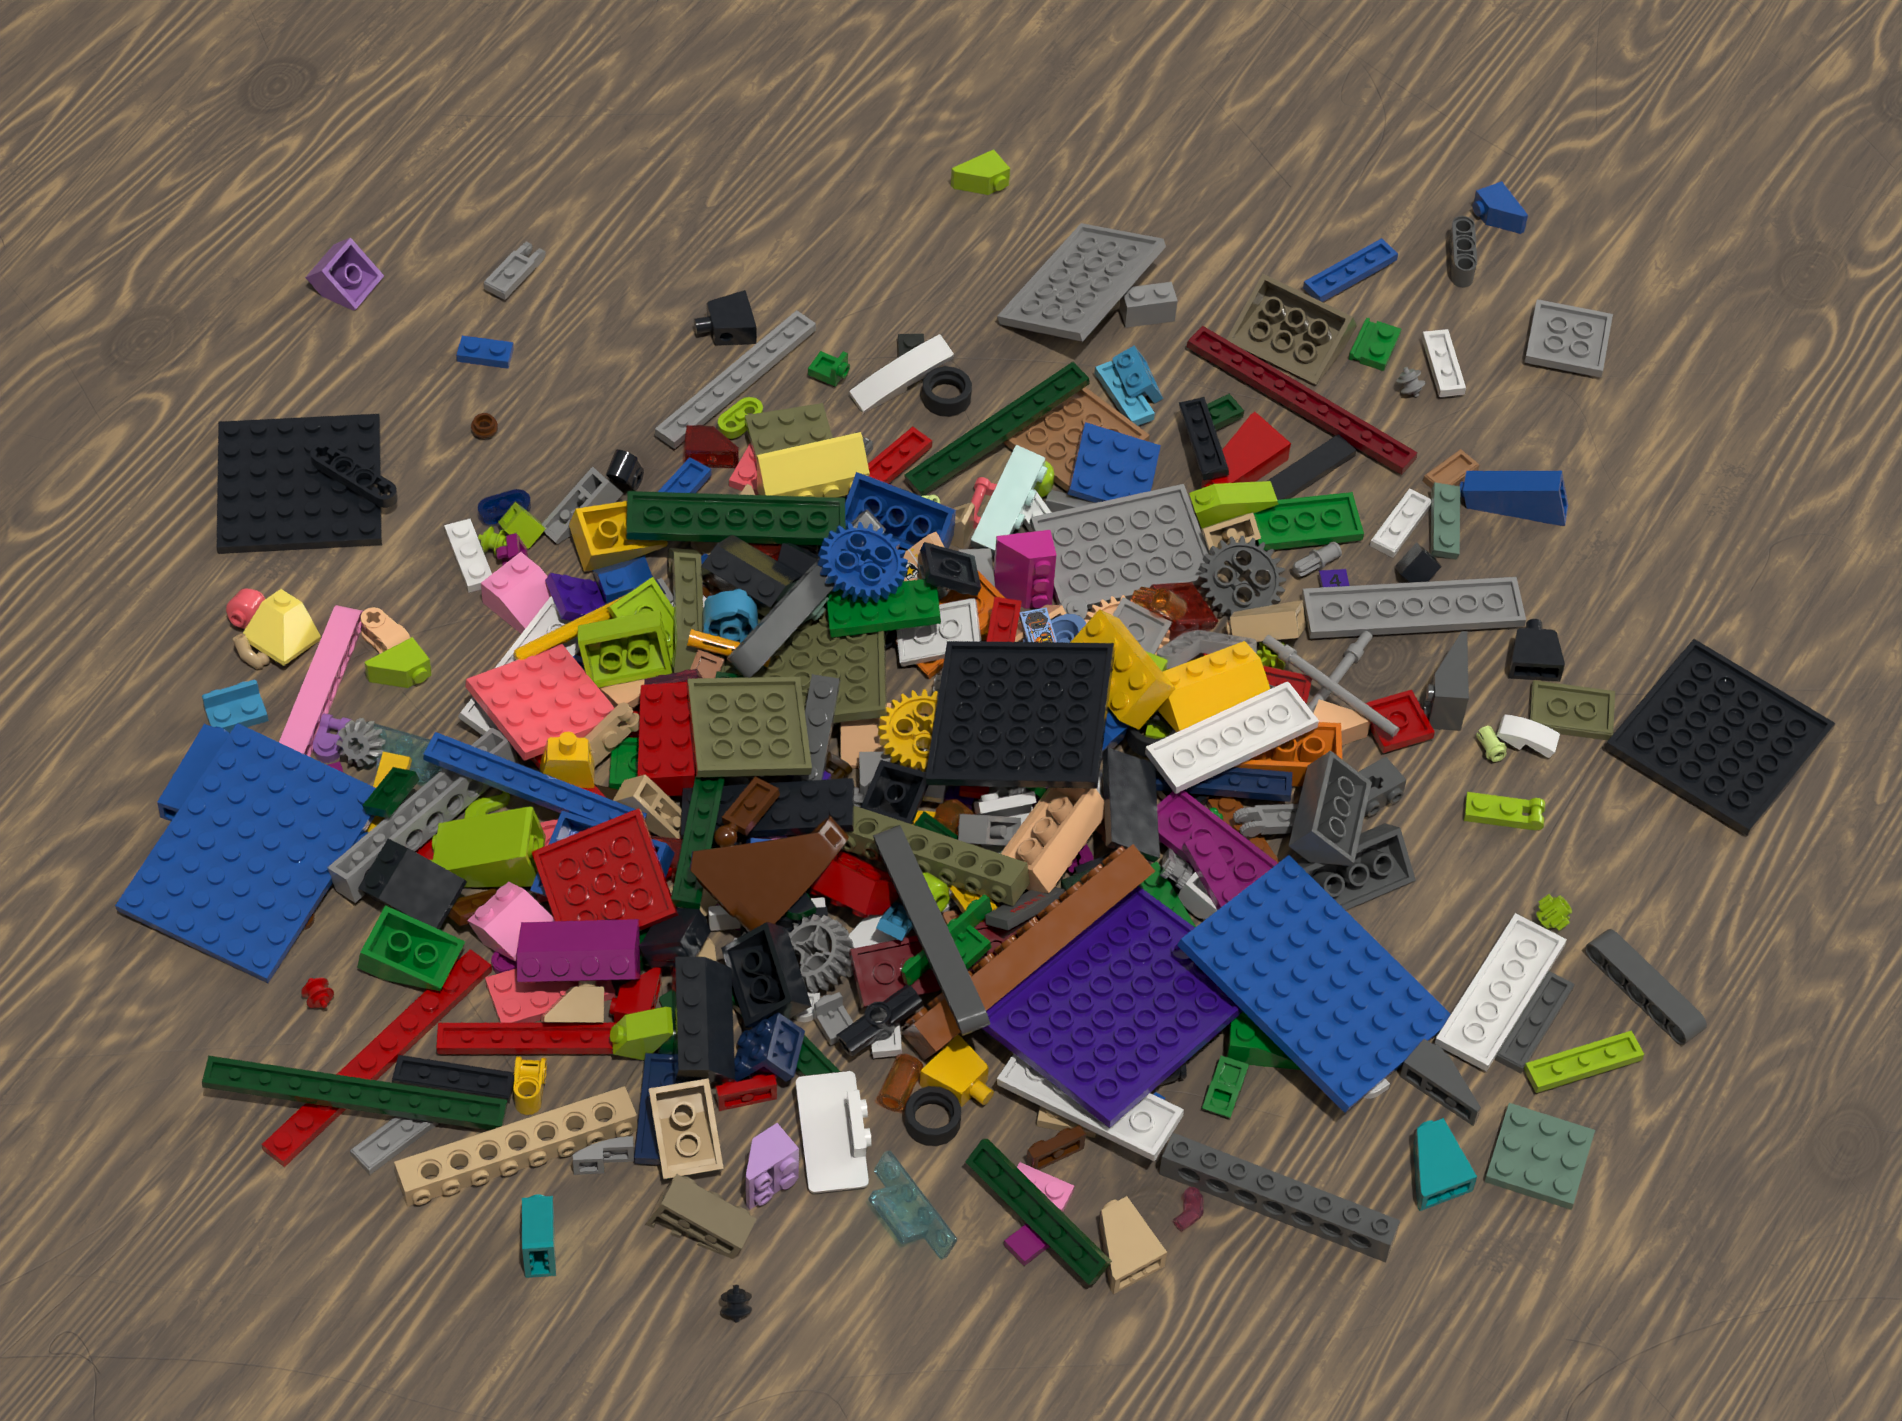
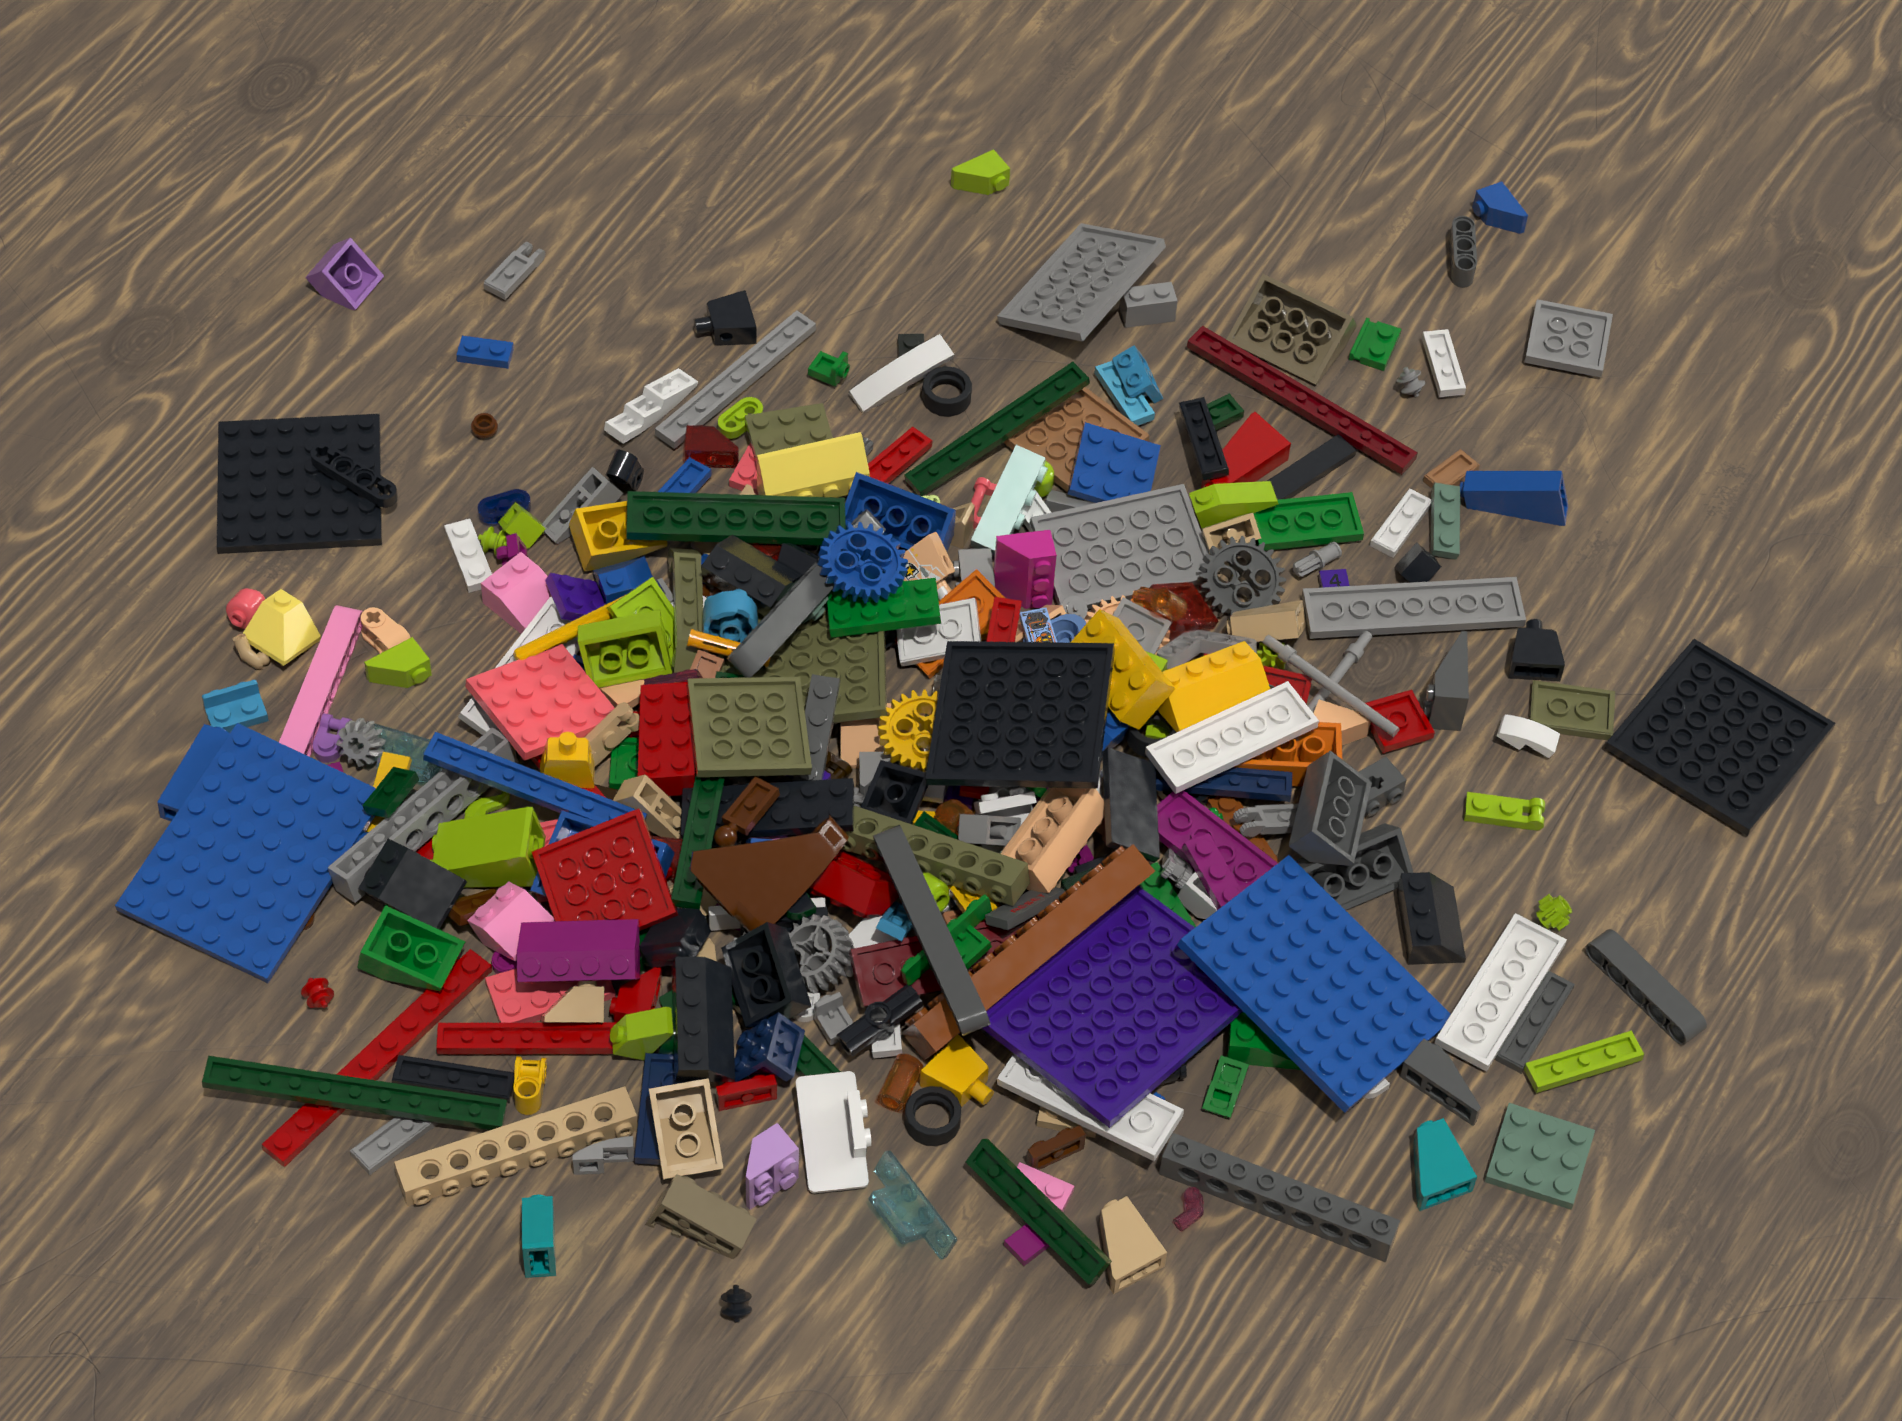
(651, 406): none -> white slope
(950, 569): black plate -> none
(1350, 270): blue plate -> none
(1429, 920): none -> black slope
(1494, 748): yellowish green pin -> none

